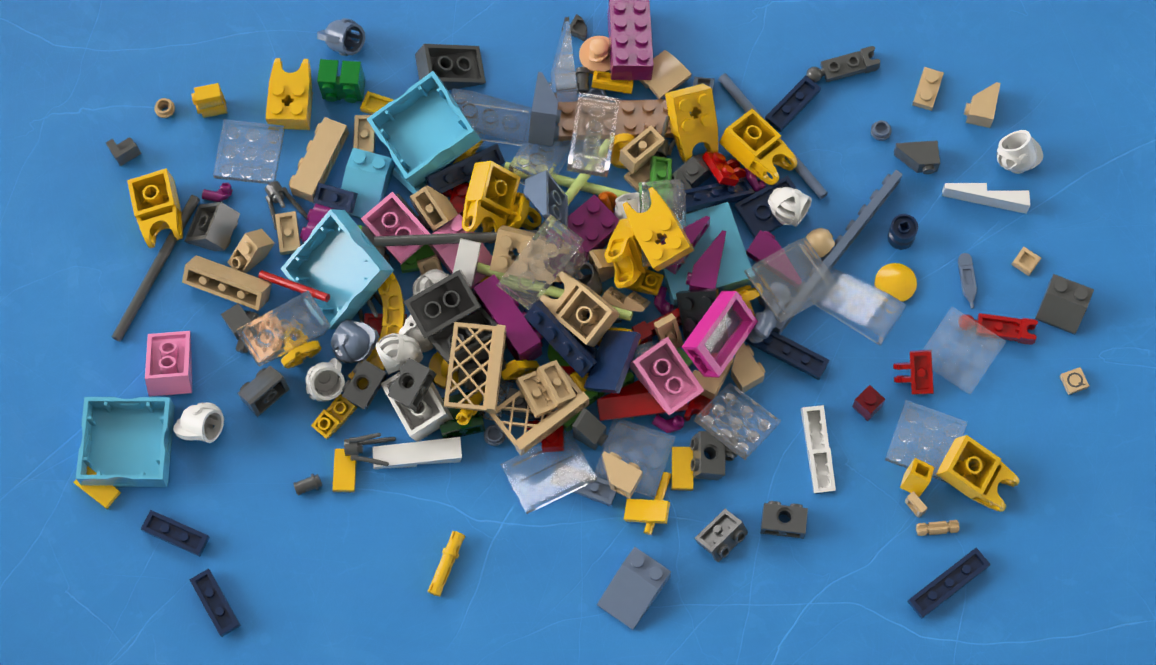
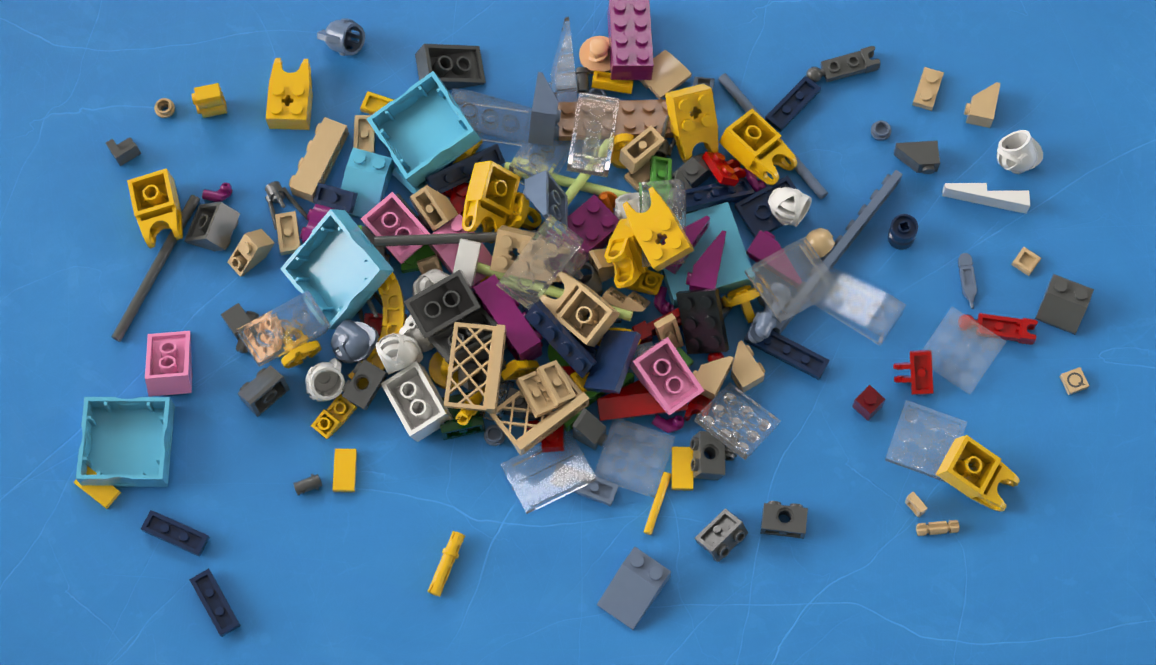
(198, 423): white helmet -> none
(227, 282): tan brick -> none
(249, 151): clear plate -> none
(293, 285): red bar -> none
(346, 86): green piece -> none
(354, 446): dark grey plant -> none
(411, 396): dark grey brick -> none
(420, 452): white slope -> none
(578, 28): dark grey tile -> none
(621, 475): tan slope -> none
(646, 511): yellow tile -> none
(720, 334): dark pink window -> none
(818, 449): white slope -> none
(897, 281): yellow dish -> none
(917, 477): yellow brick -> none
(948, 583): dark blue plate -> none

